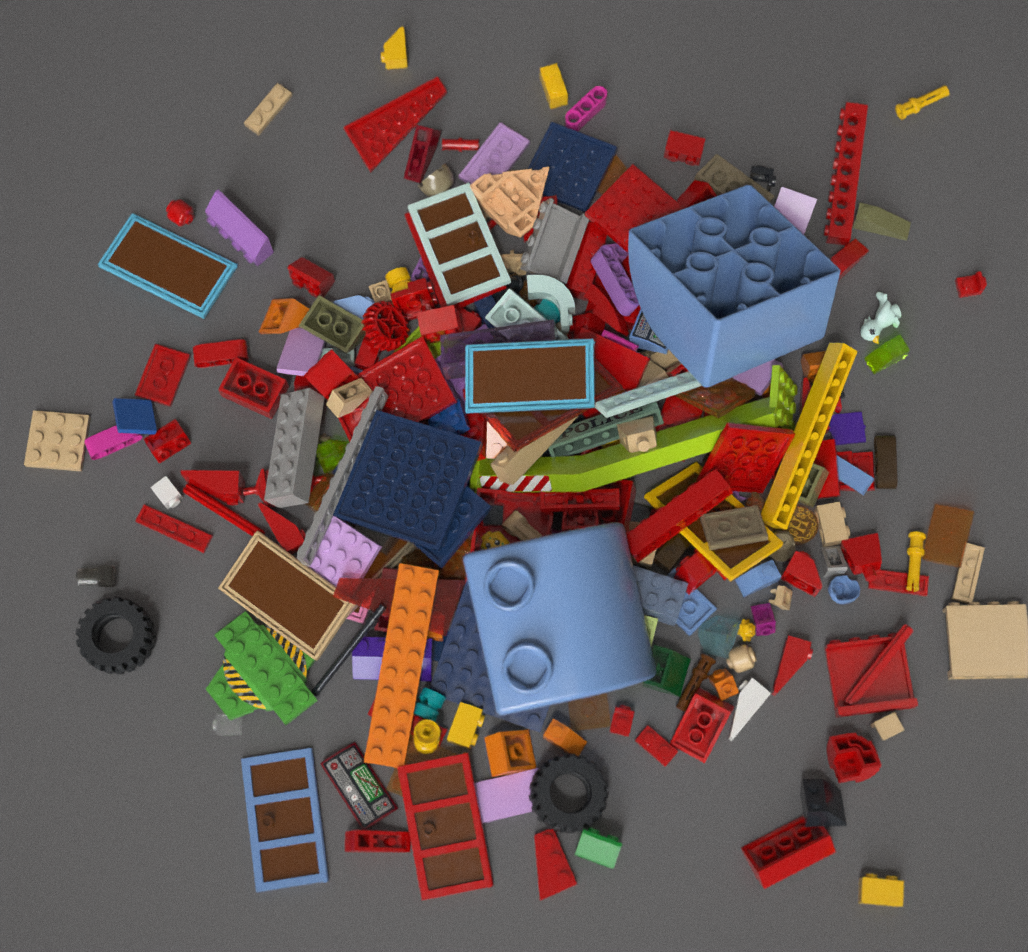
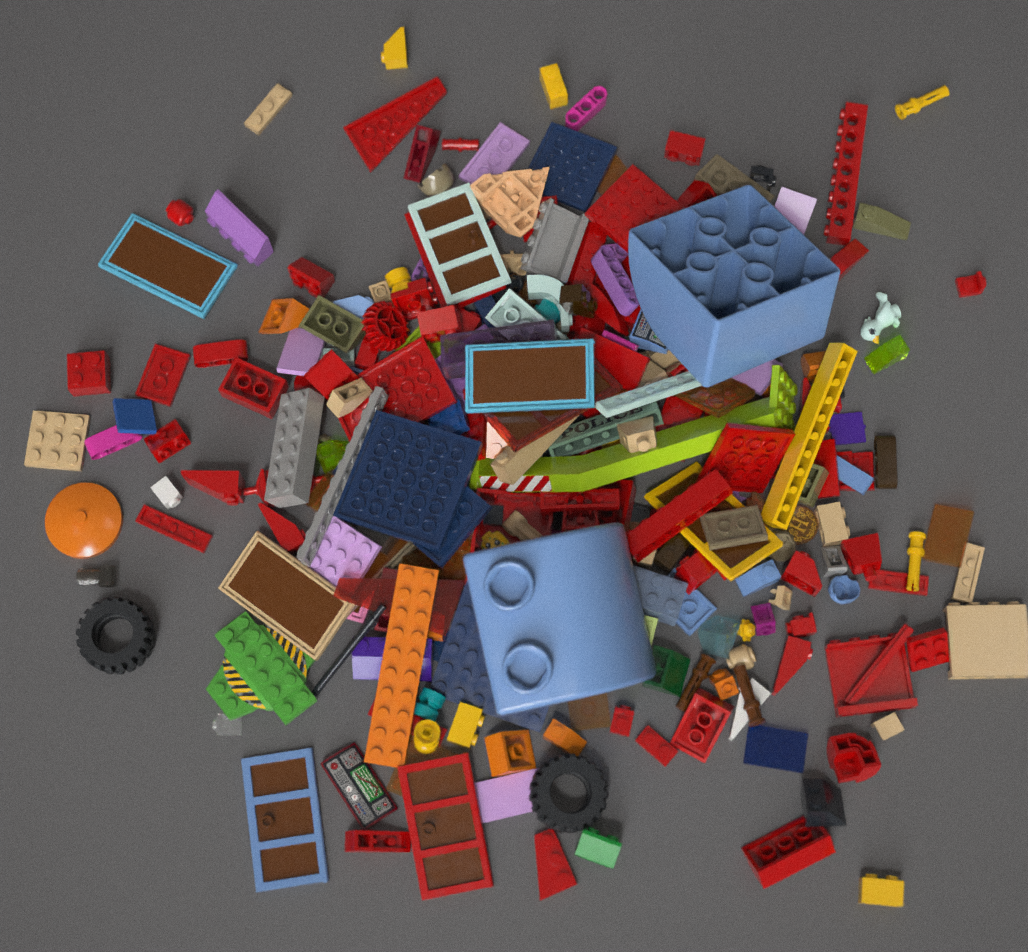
(83, 520): none -> orange dish
(88, 373): none -> red brick
(221, 510): red axle -> none
(577, 300): none -> dark brown slope
(750, 704): none -> reddish brown pin
(775, 748): none -> clear blue tile
(801, 626): none -> red brick
(927, 649): none -> red plate

